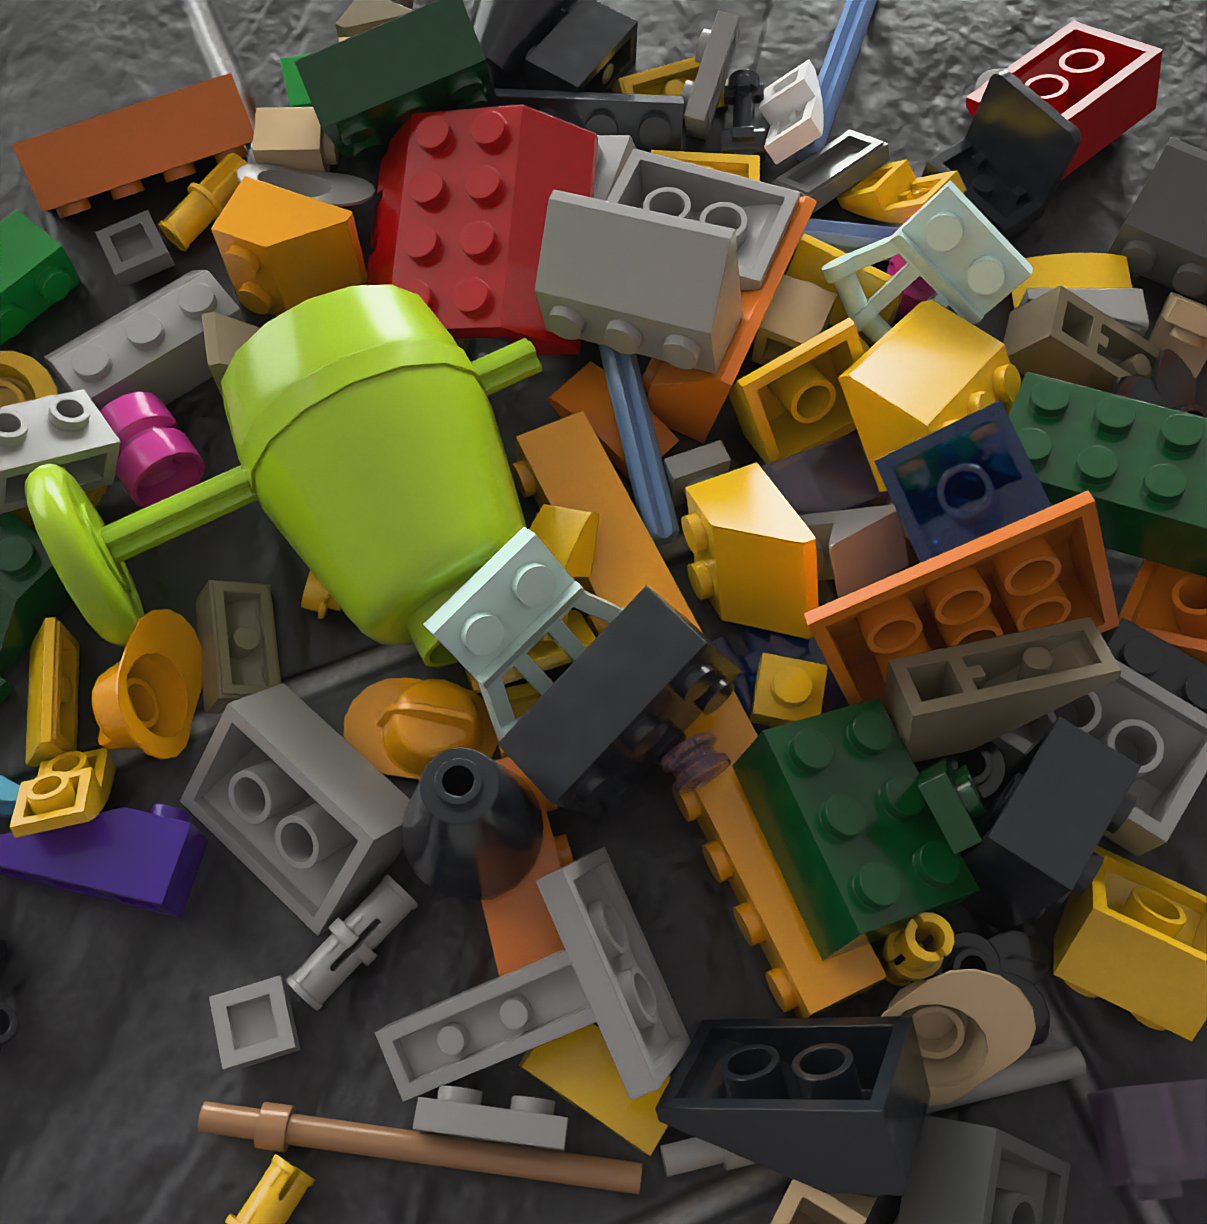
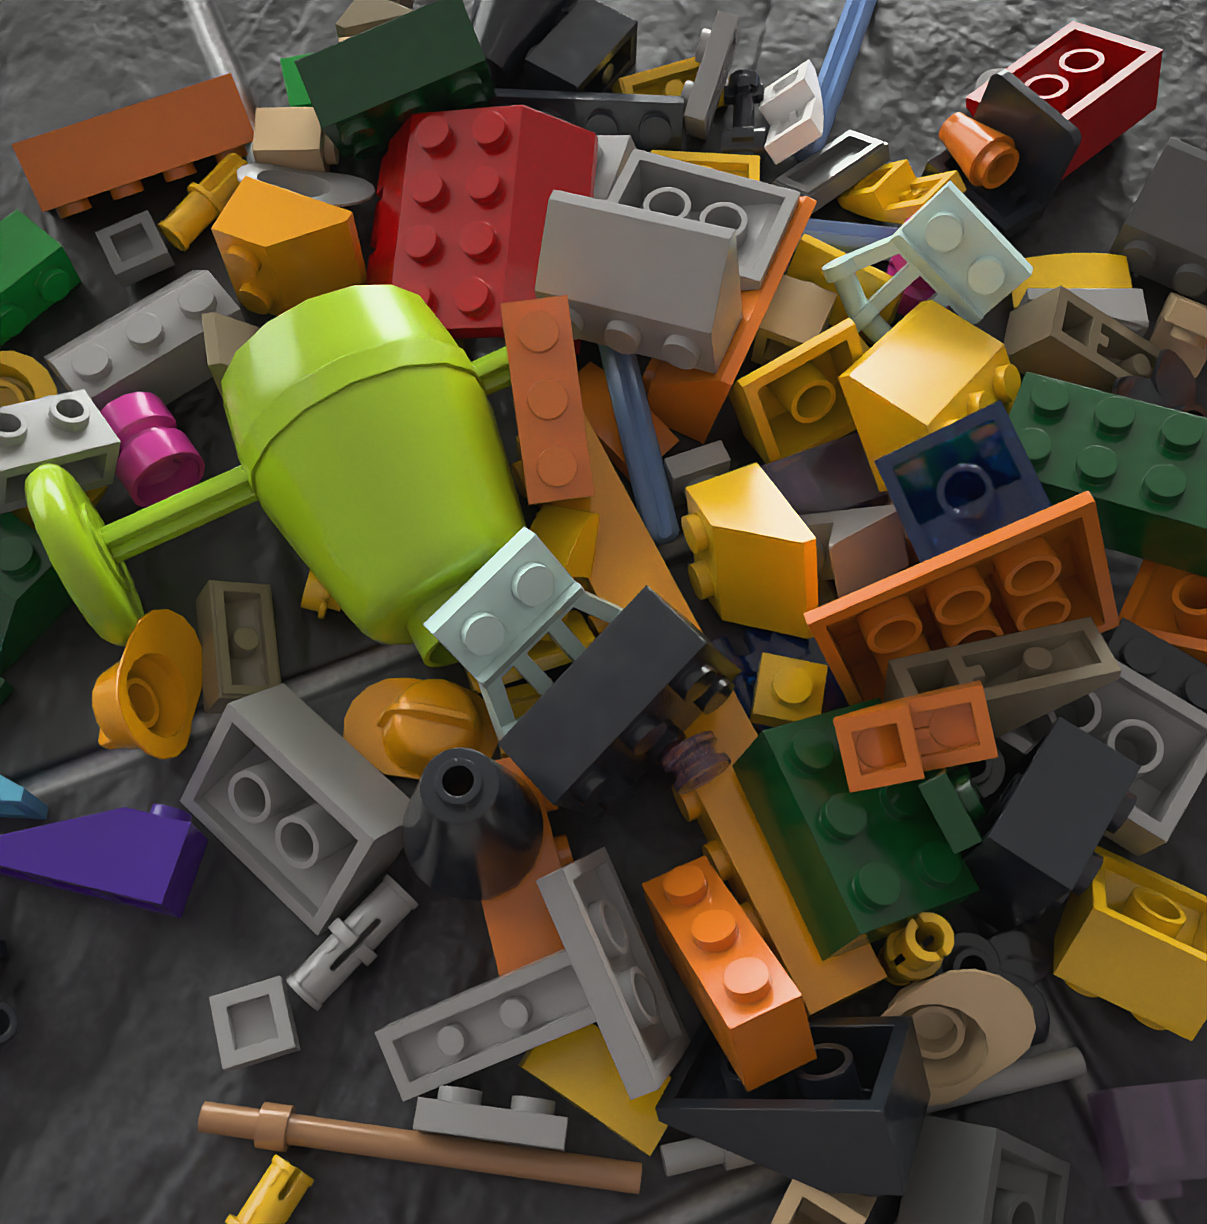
(52, 693): yellow slope -> none
(65, 792): yellow slope -> none
(547, 400): none -> orange brick
(730, 973): none -> orange brick
(915, 735): none -> orange slope
(980, 151): none -> orange cone

